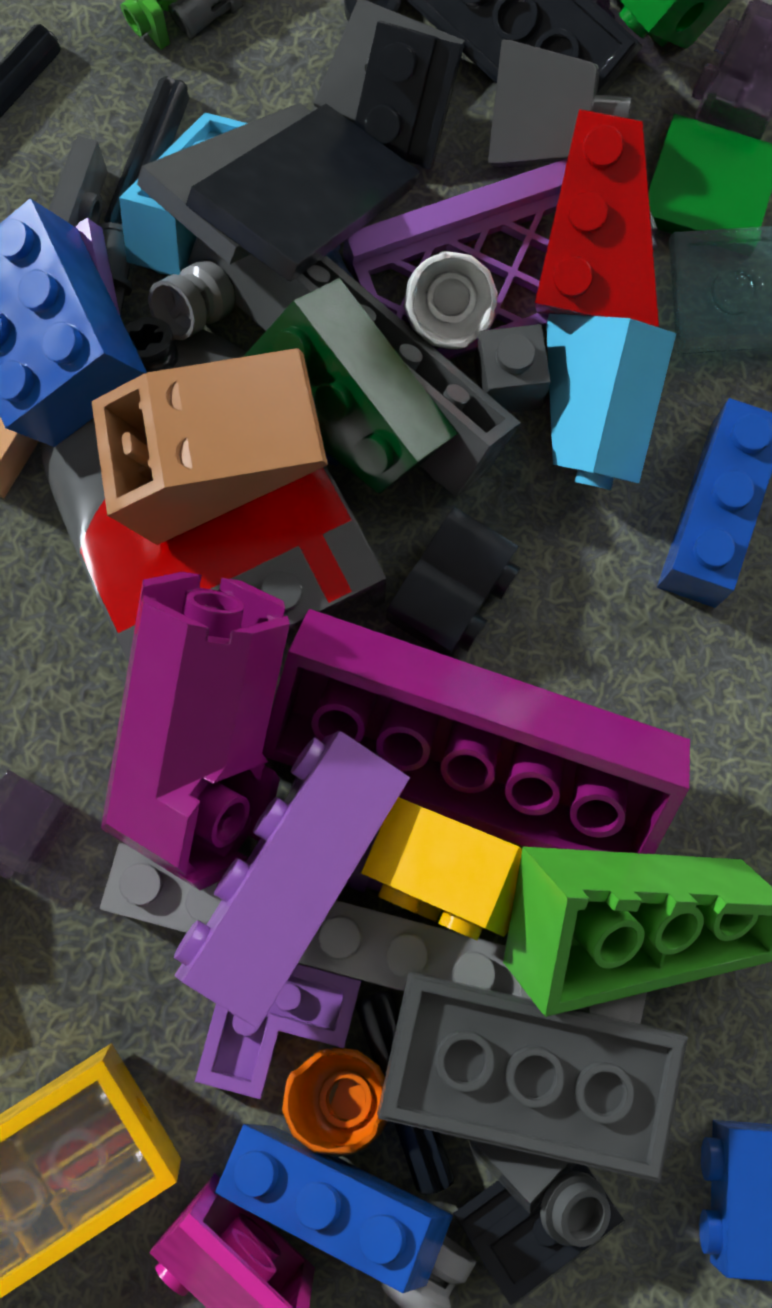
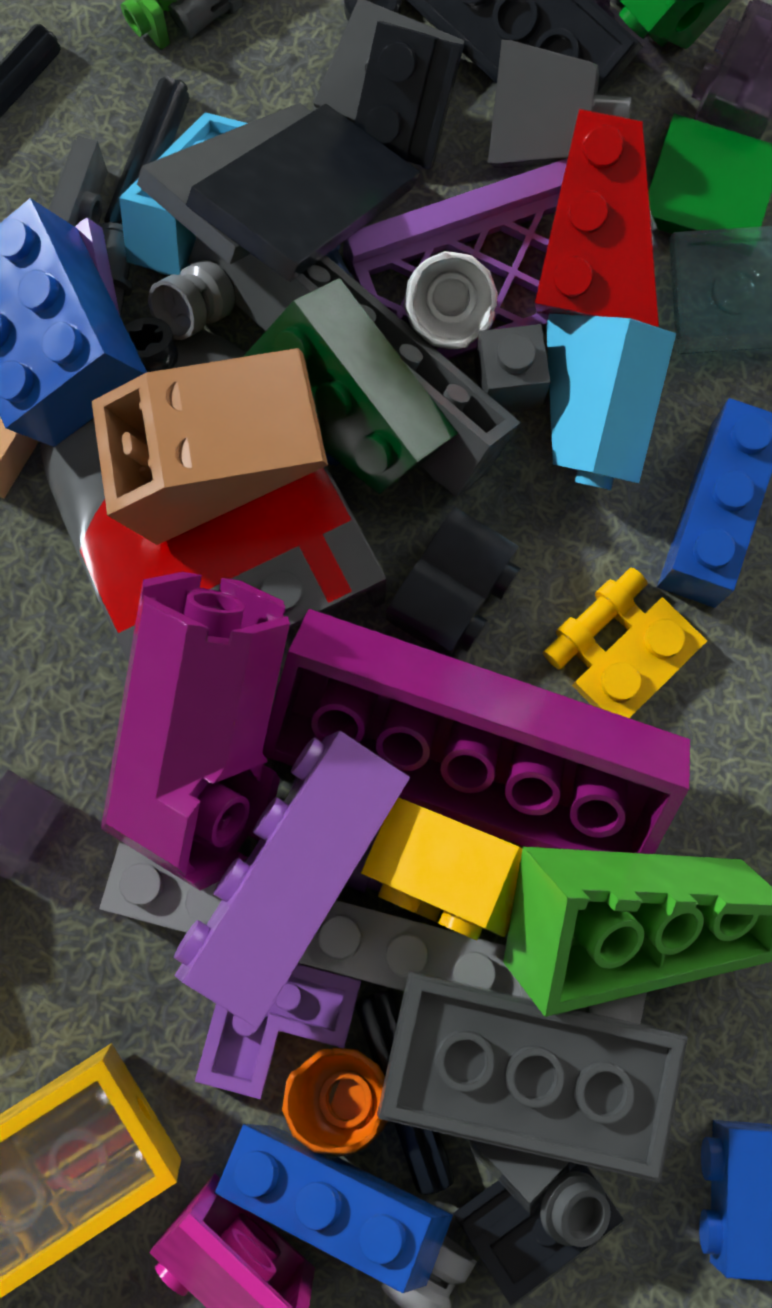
(639, 660): none -> yellow plate

